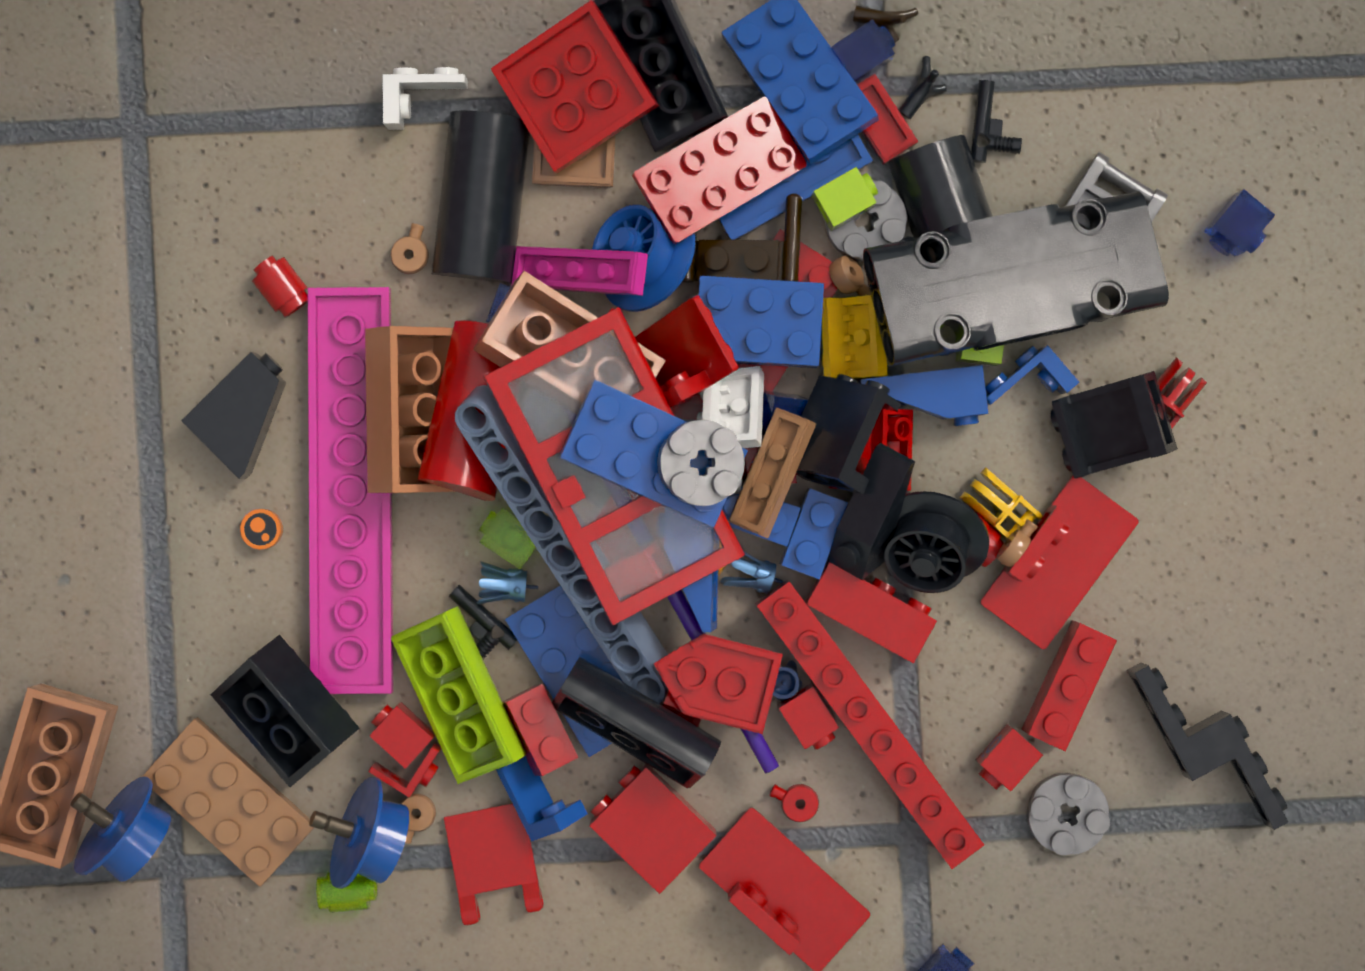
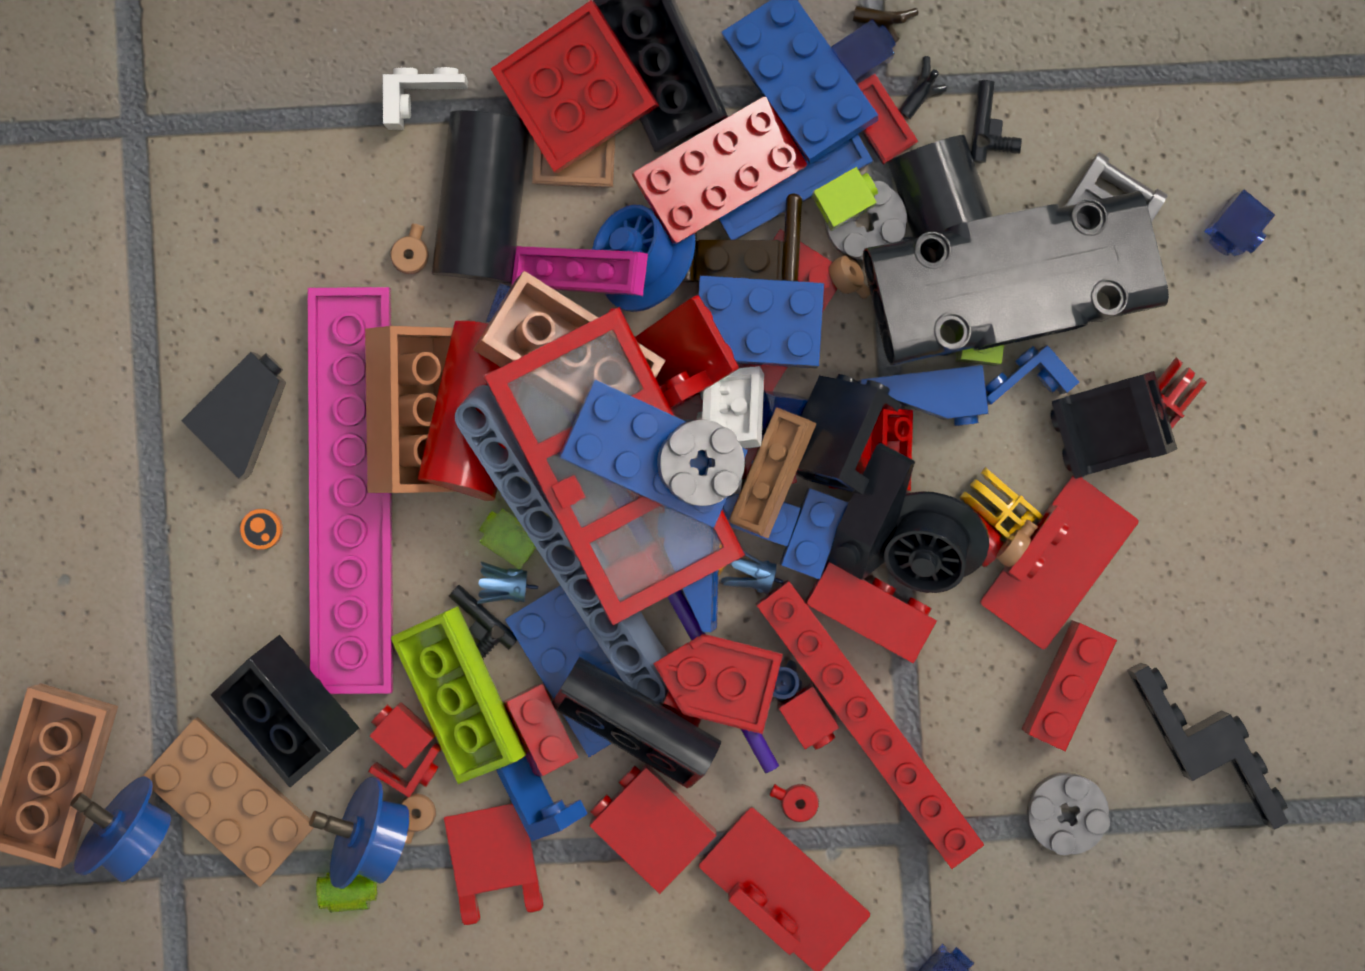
(280, 285): red brick -> none
(852, 339): yellow bracket -> none
(1007, 759): red brick -> none

